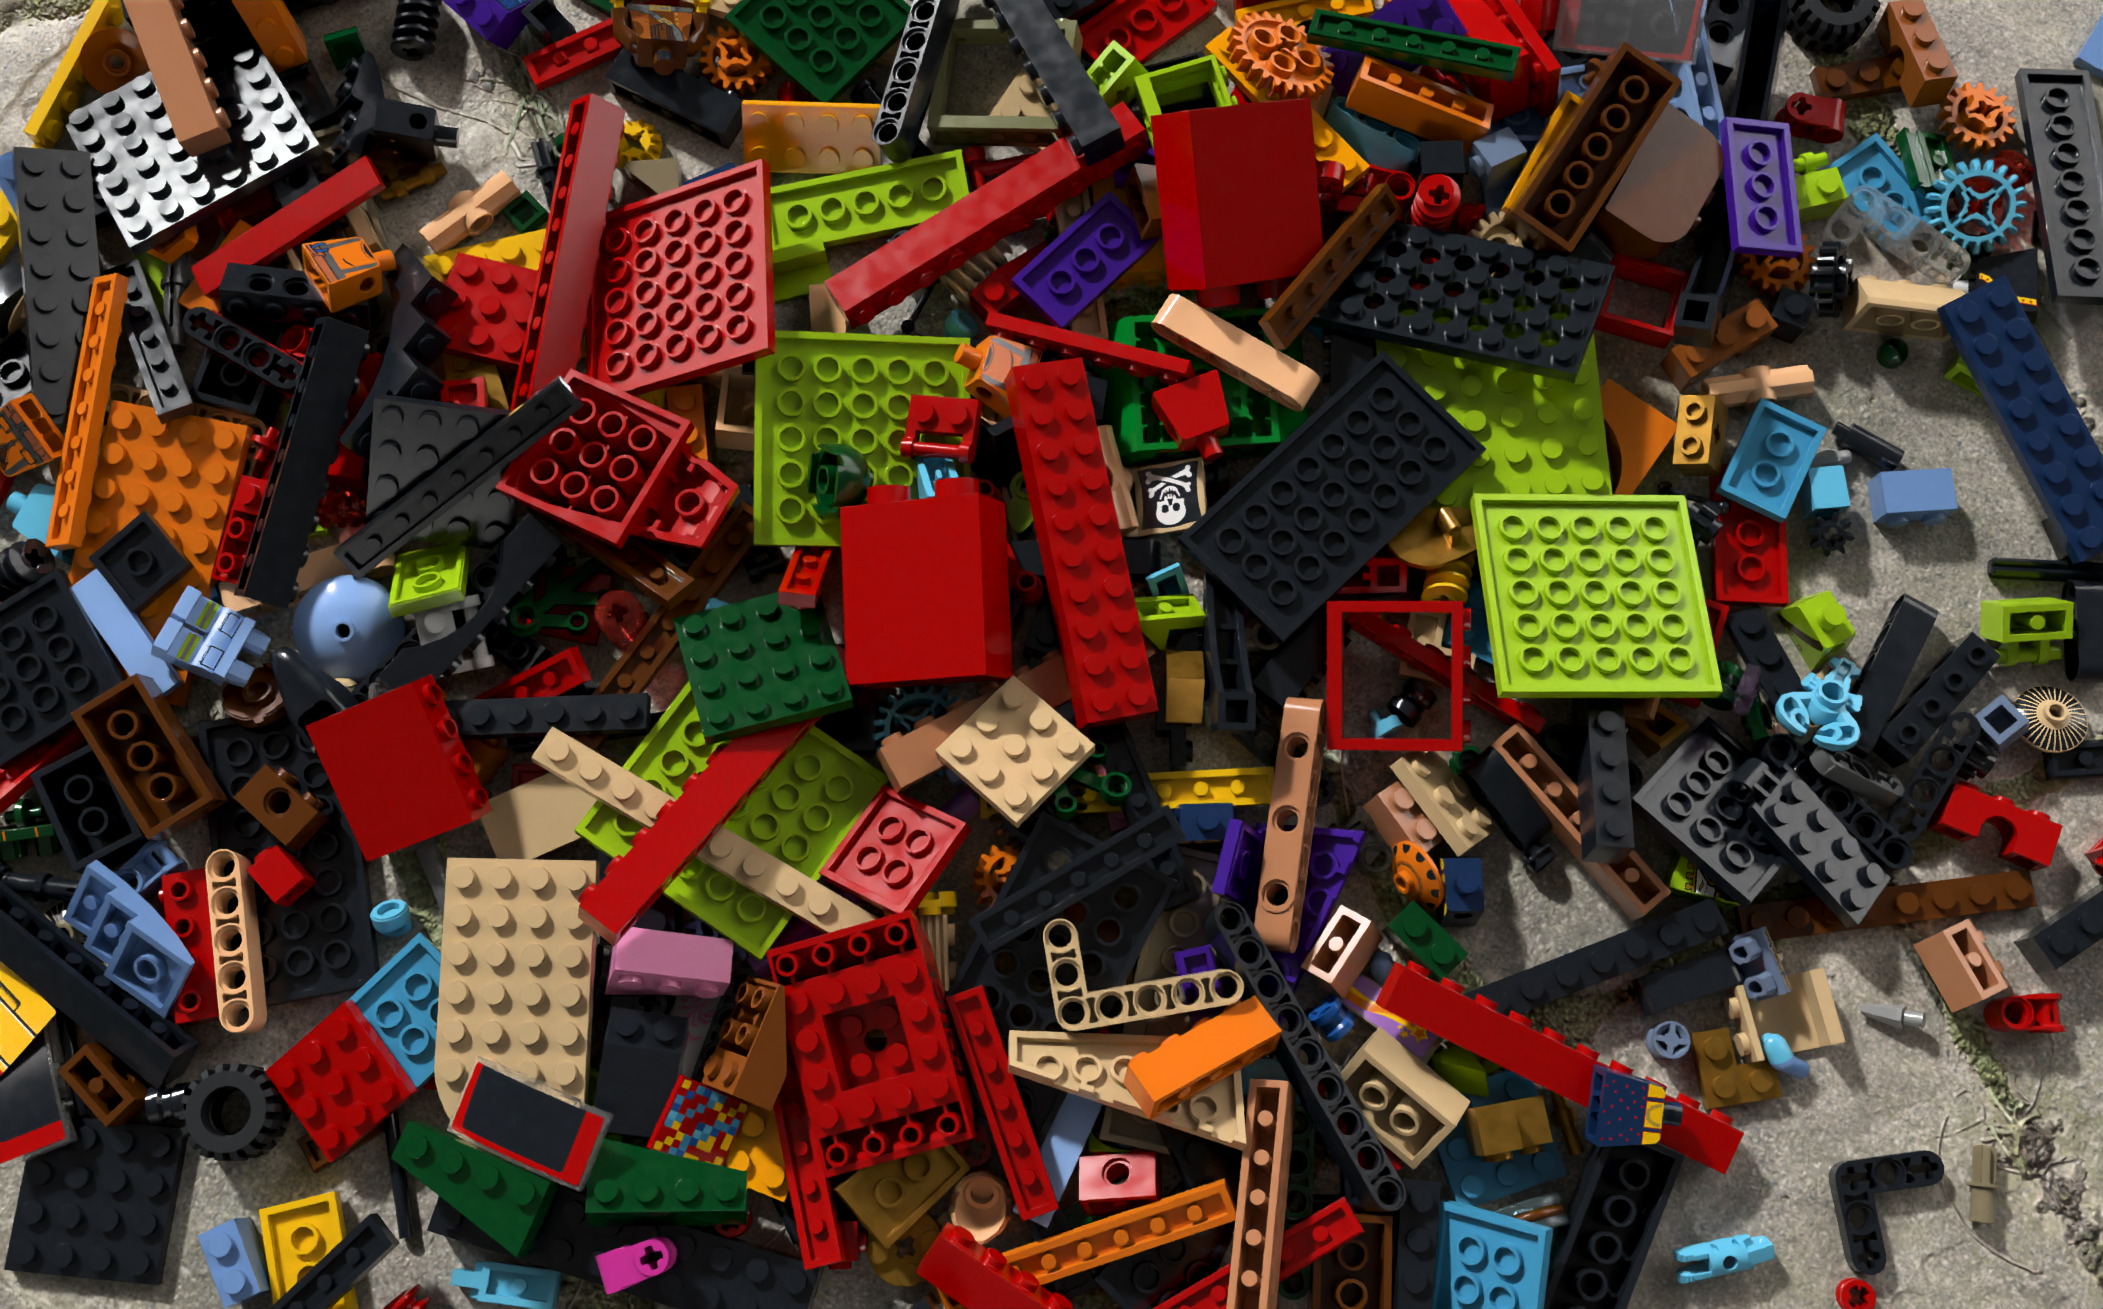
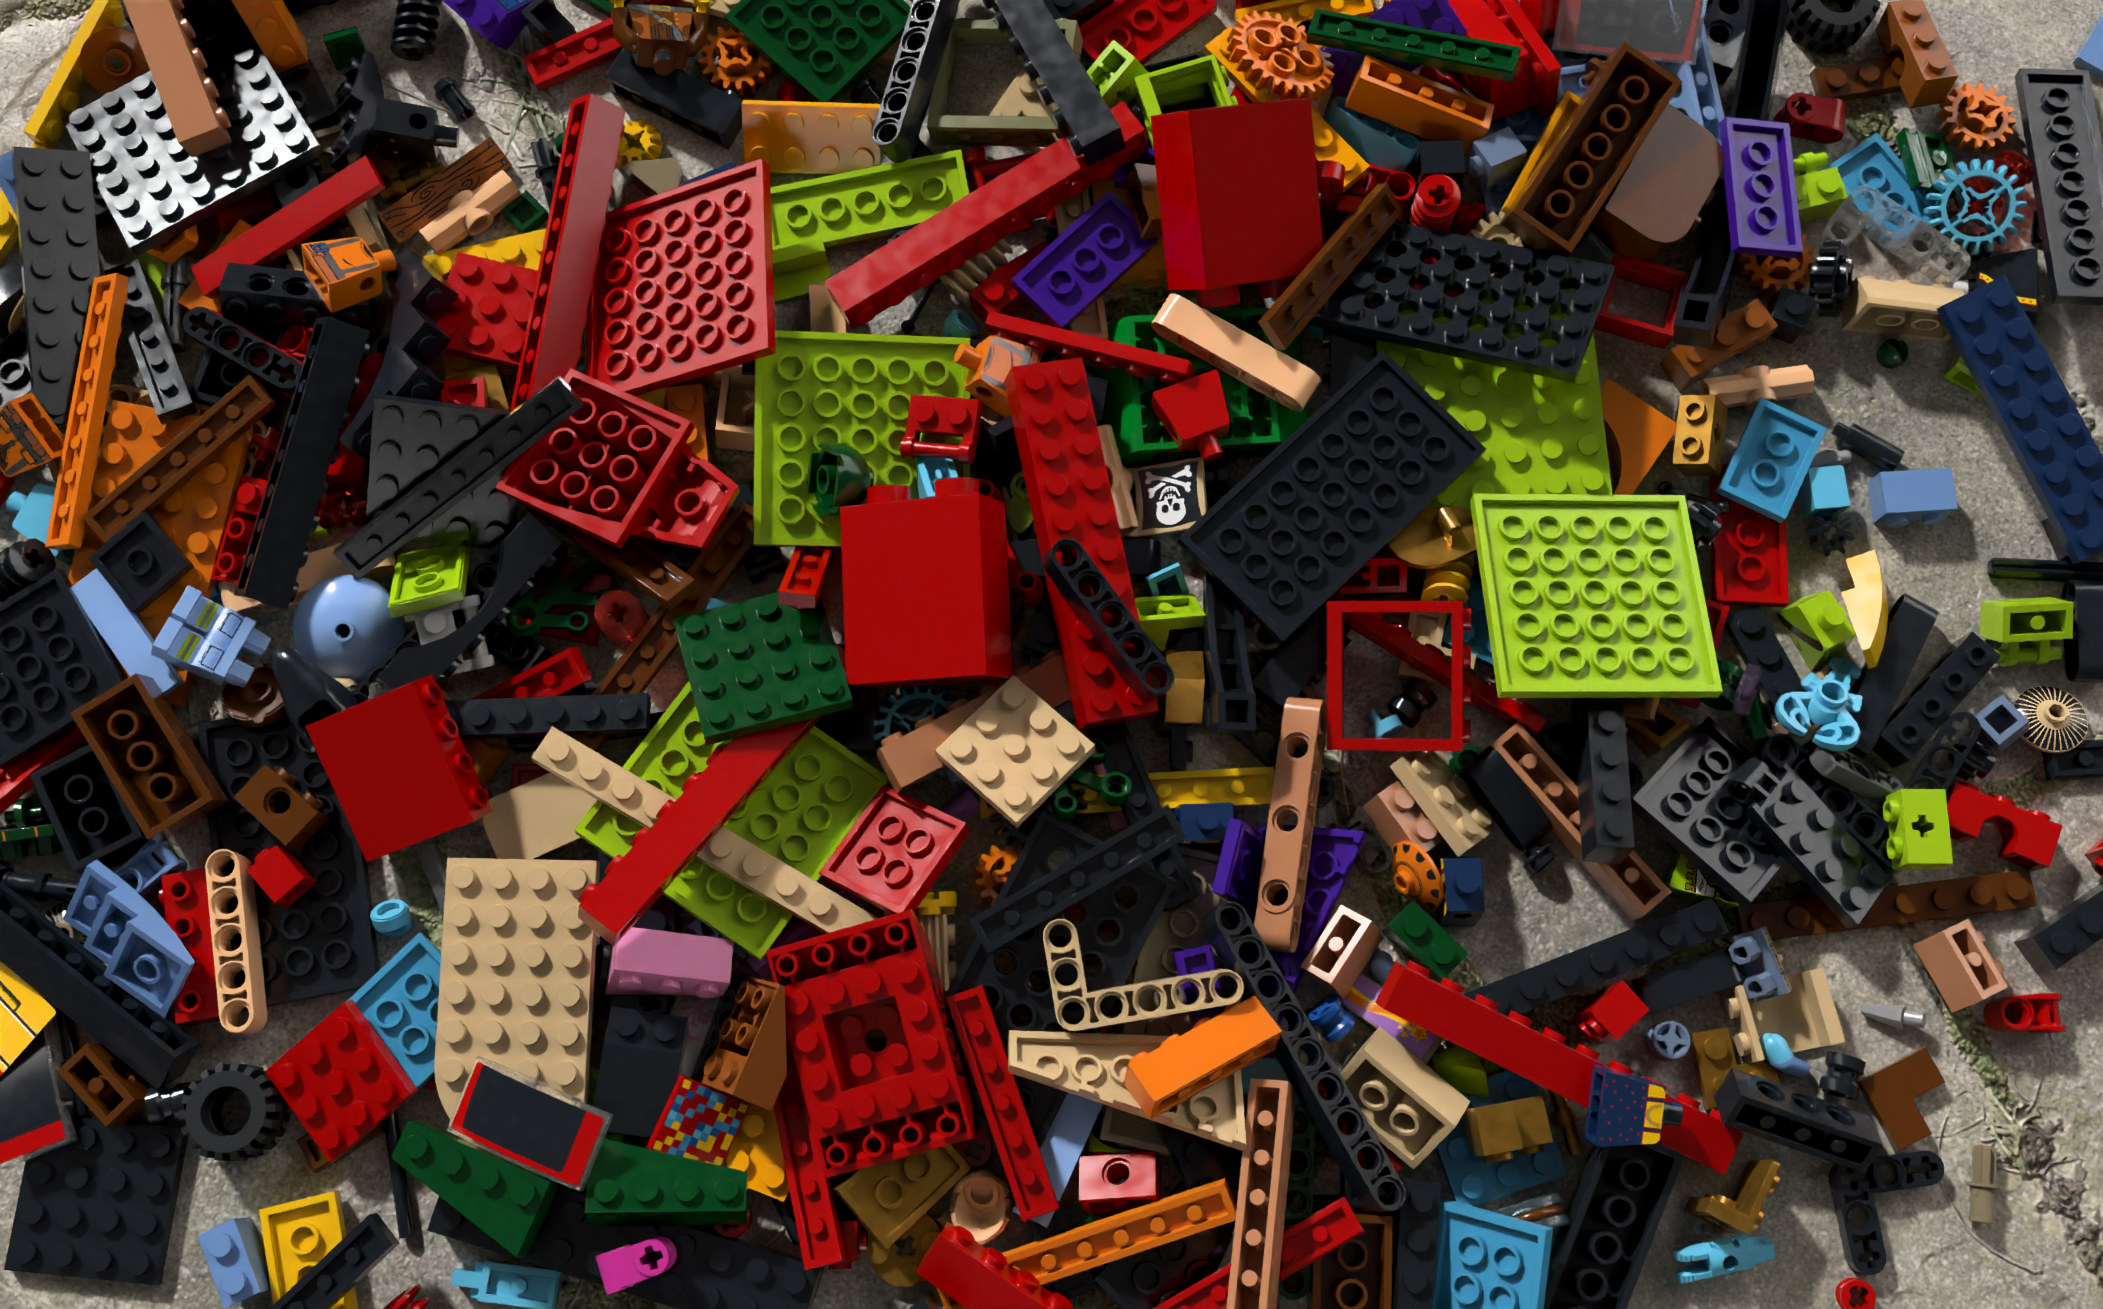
(181, 458): none -> reddish brown plate
(432, 197): none -> dark orange tile
(449, 92): none -> black pin
(1109, 638): none -> black beam
(1609, 1013): none -> red brick
(1744, 1210): none -> pearl gold bracket
(1797, 1120): none -> black brick
(1842, 1075): none -> black wheel
(1867, 605): none -> yellow slope
(1892, 1093): none -> reddish brown tile
(1930, 841): none -> lime brick

